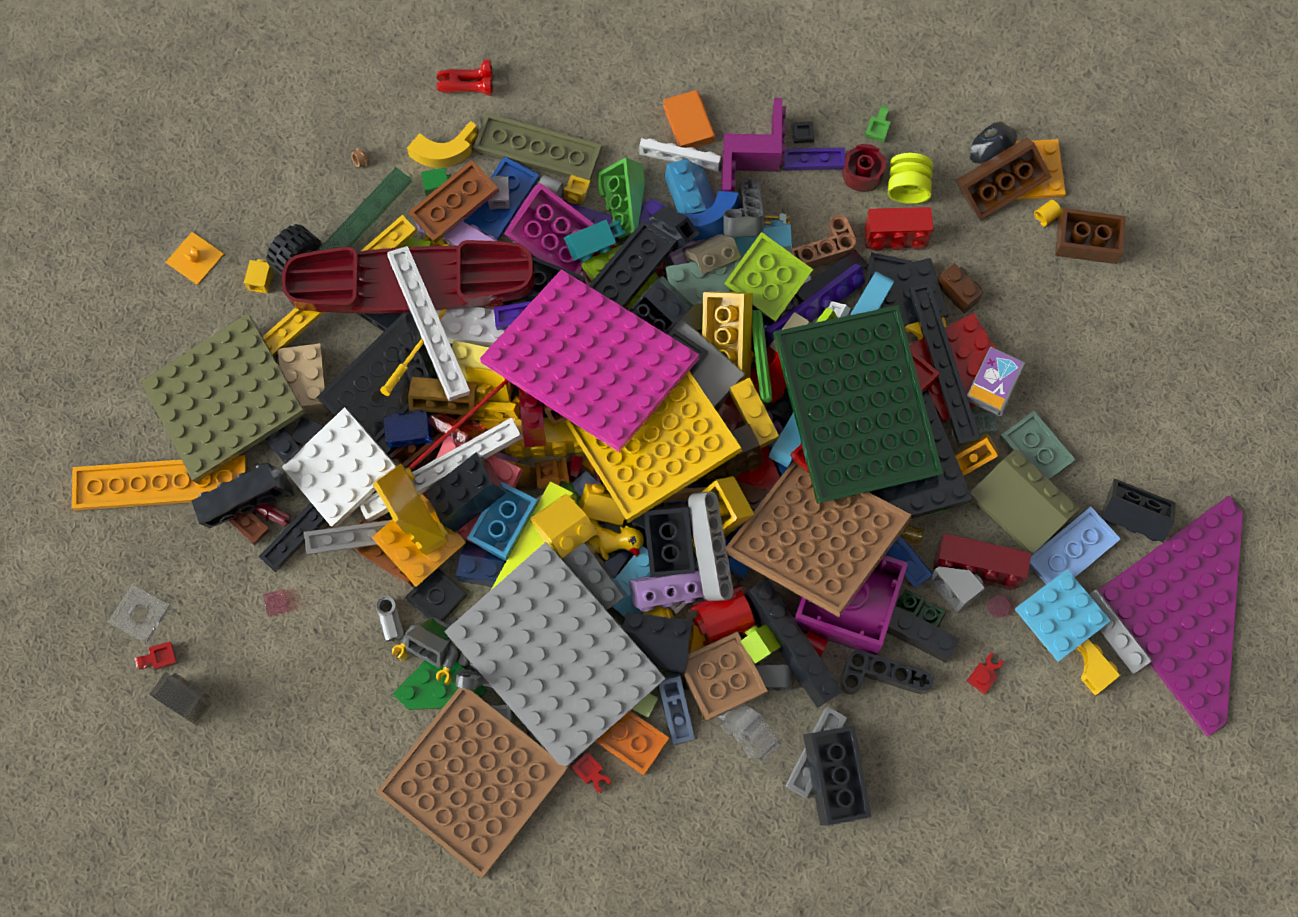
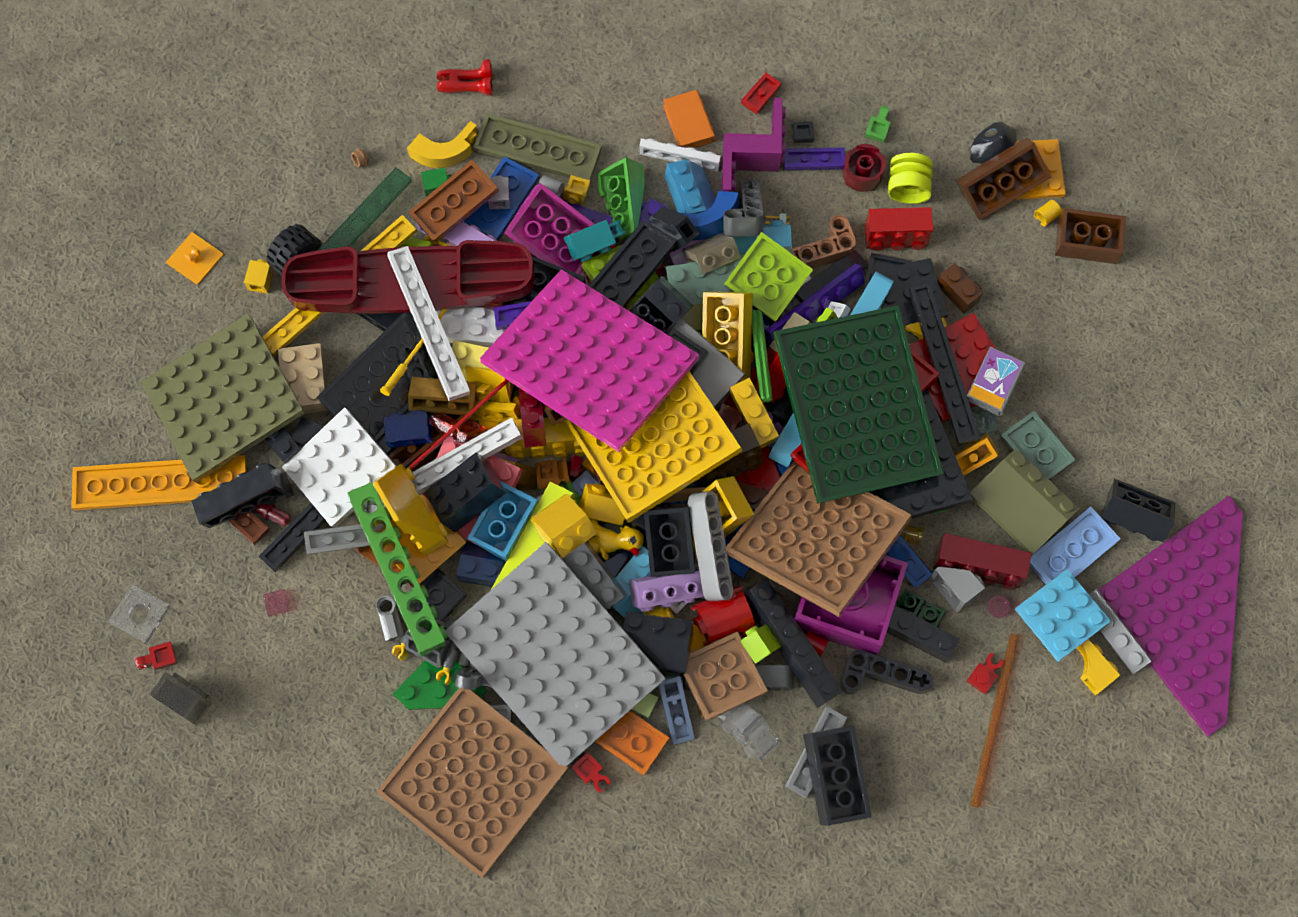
(424, 642): none -> bright green brick
(761, 93): none -> red plate
(994, 721): none -> clear orange piece

